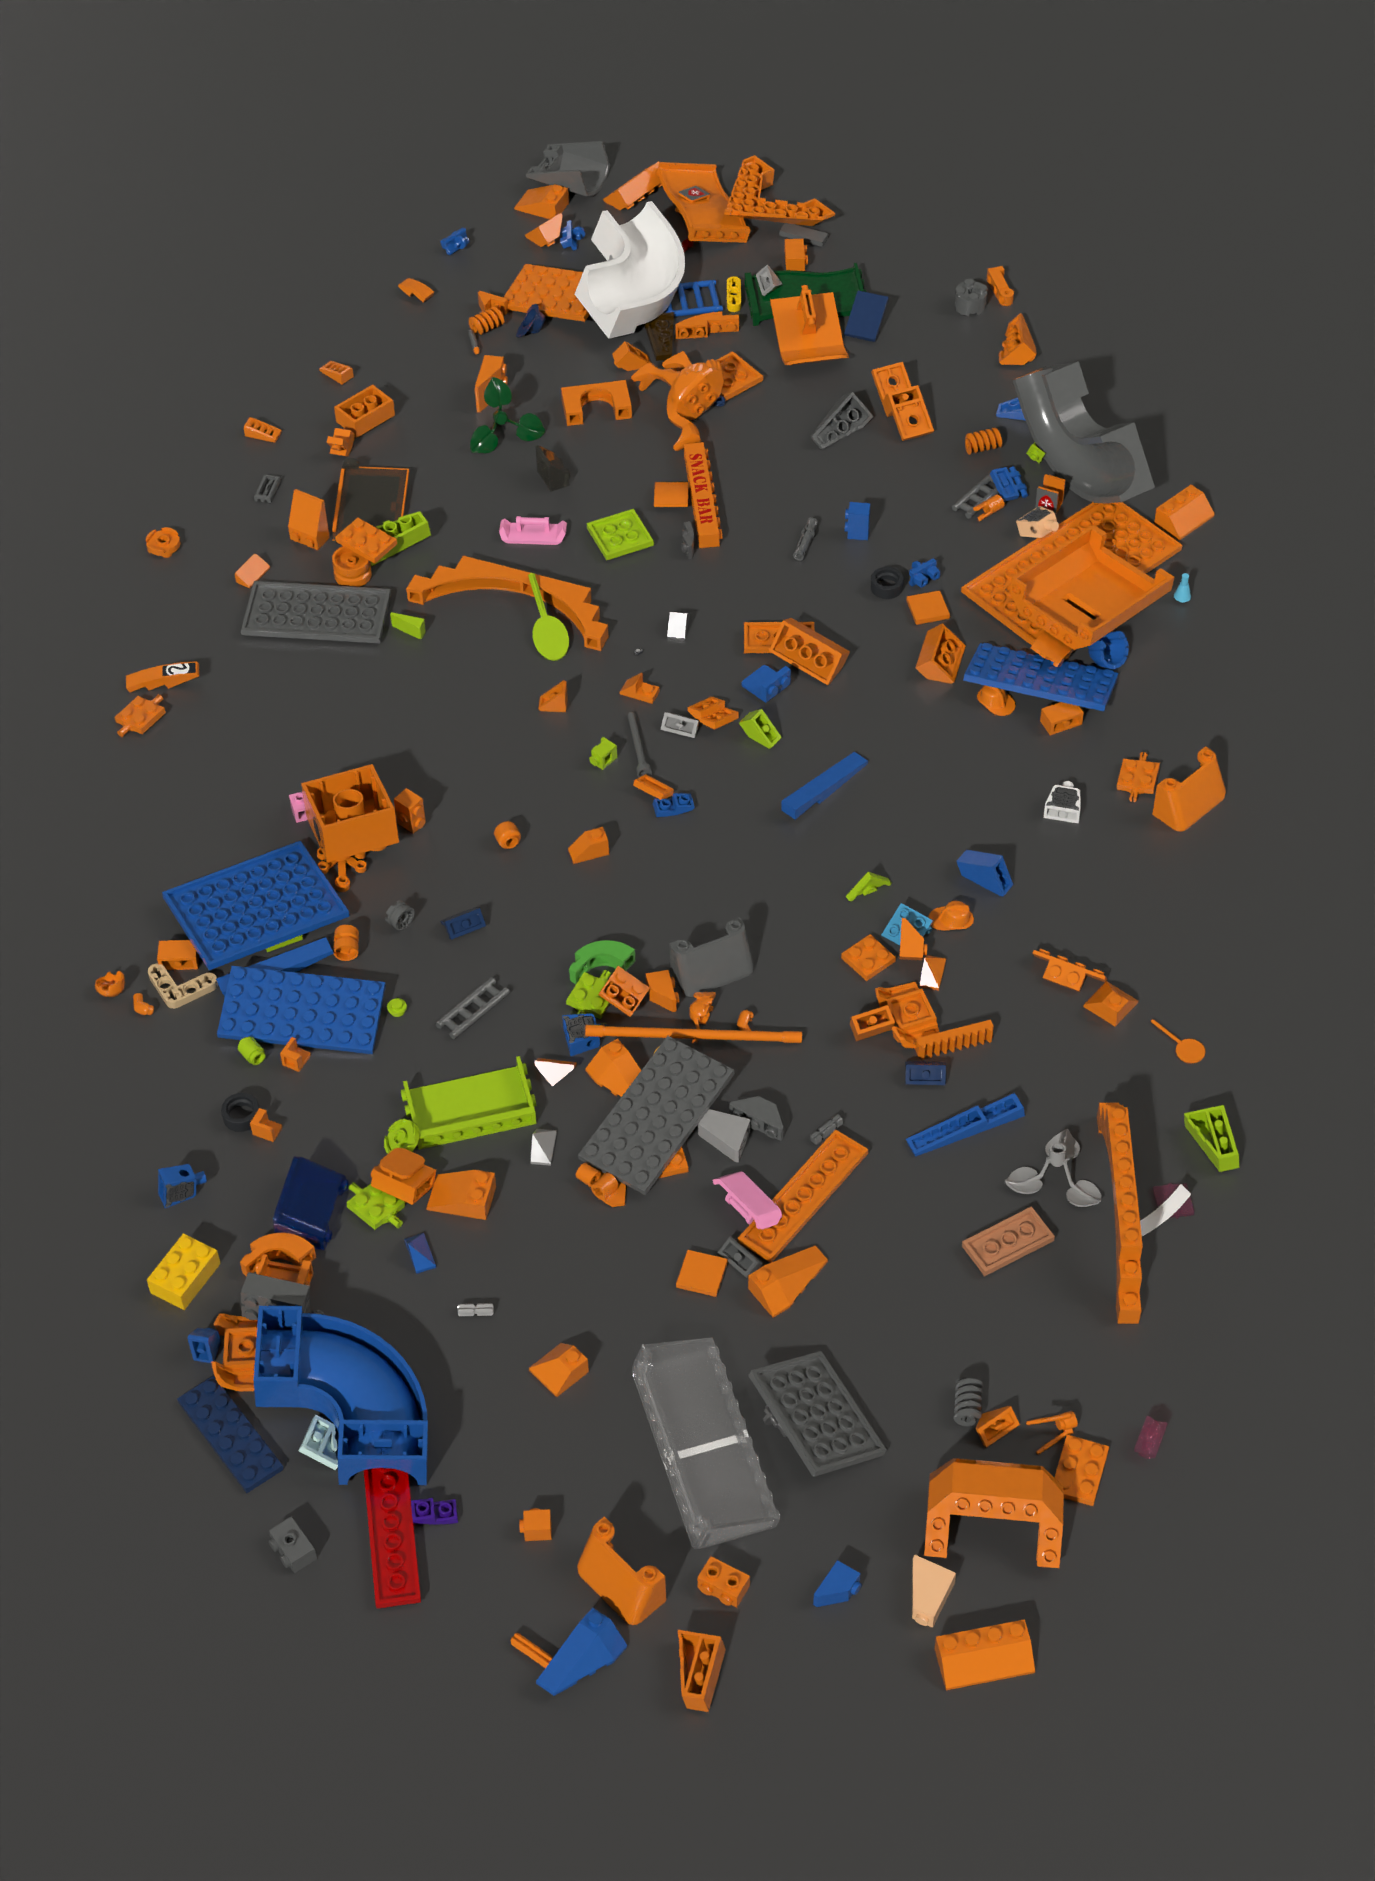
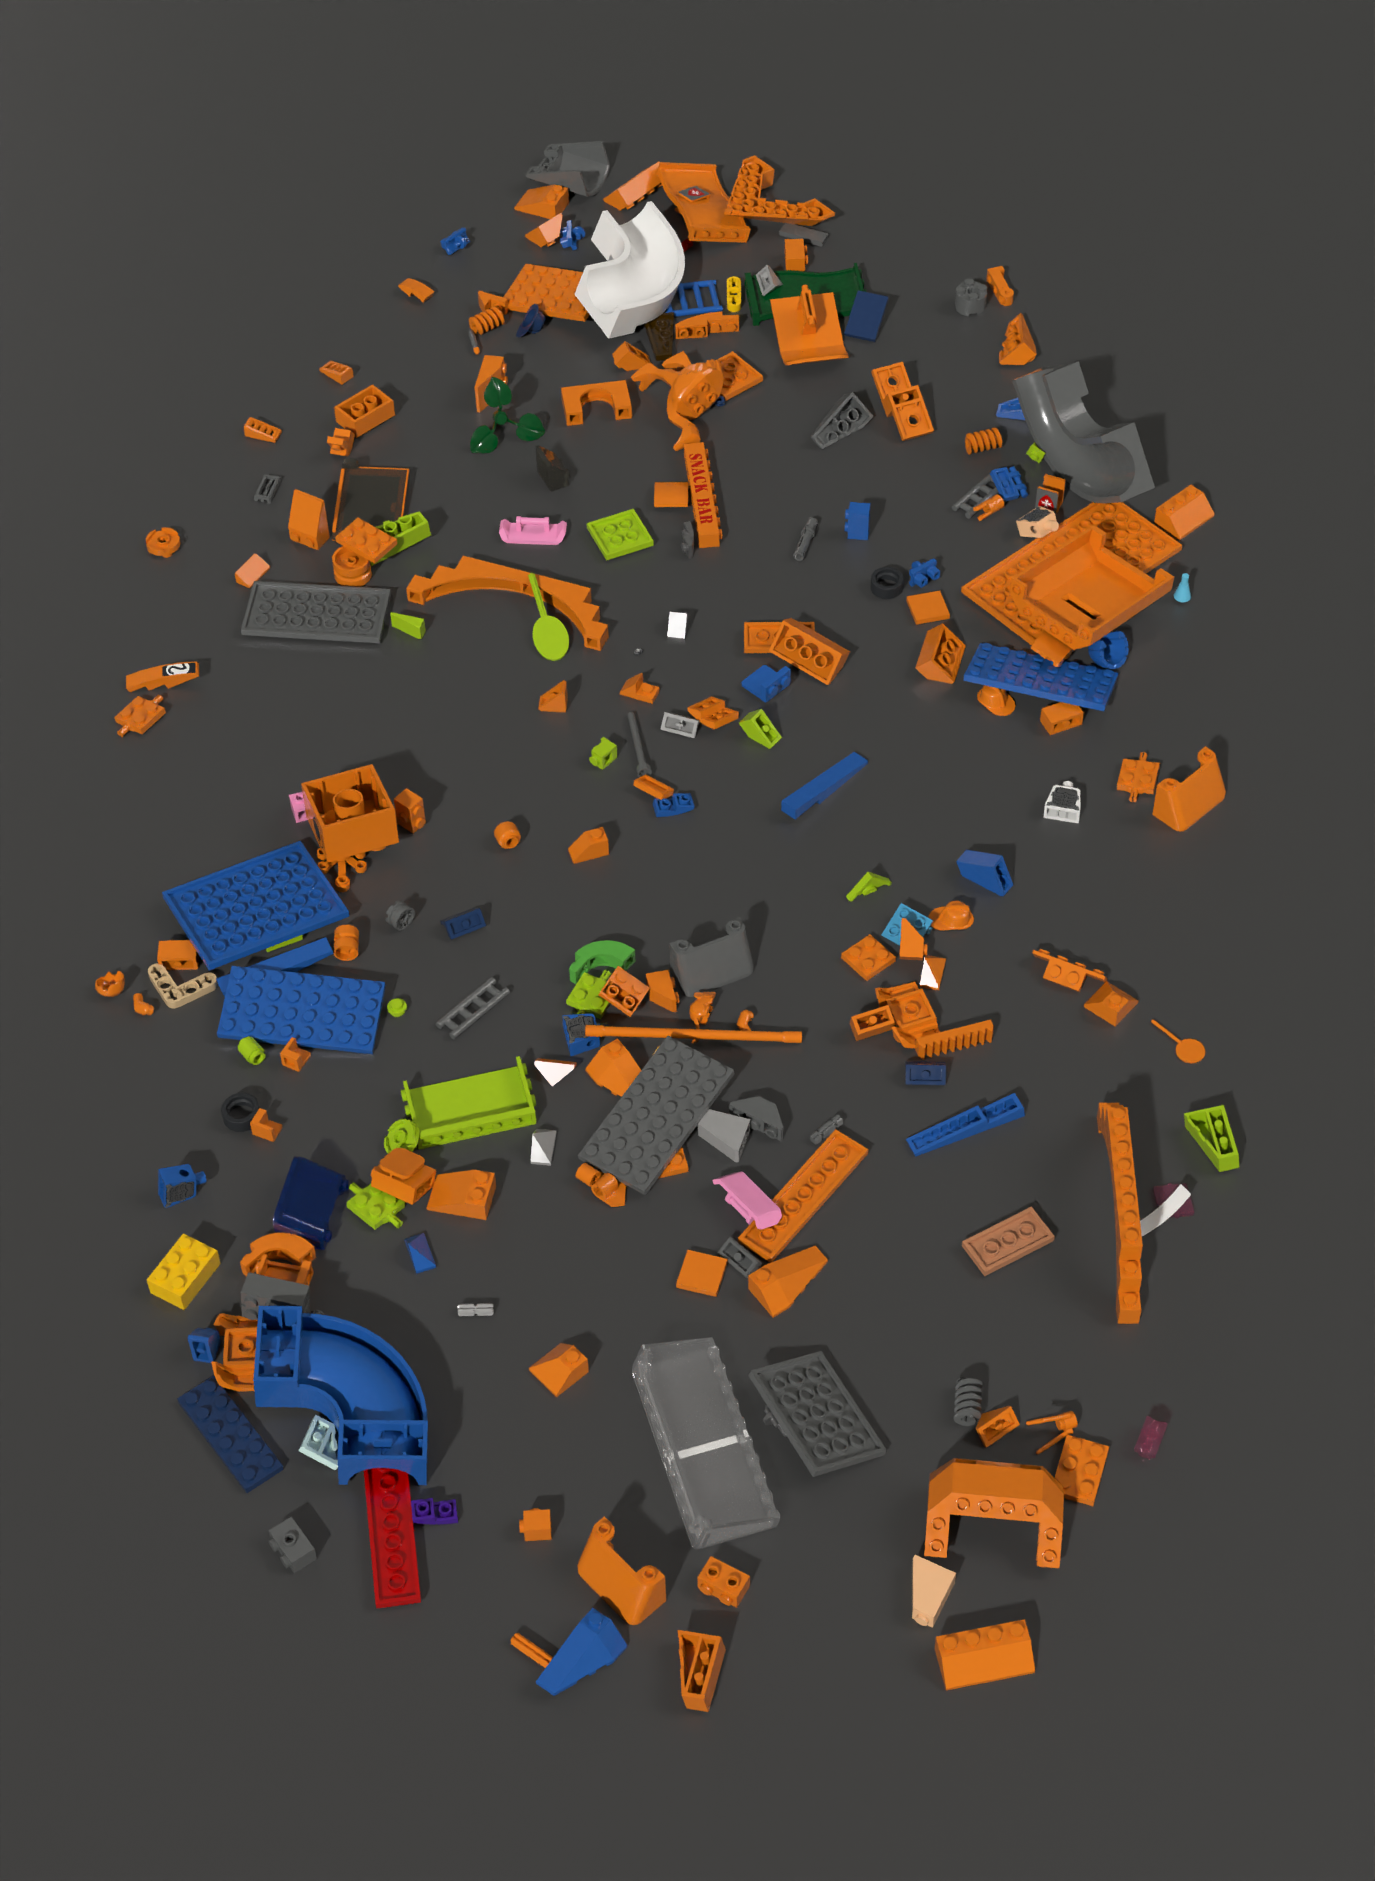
(837, 1586): blue slope -> none
(1059, 1149): light grey plant -> none

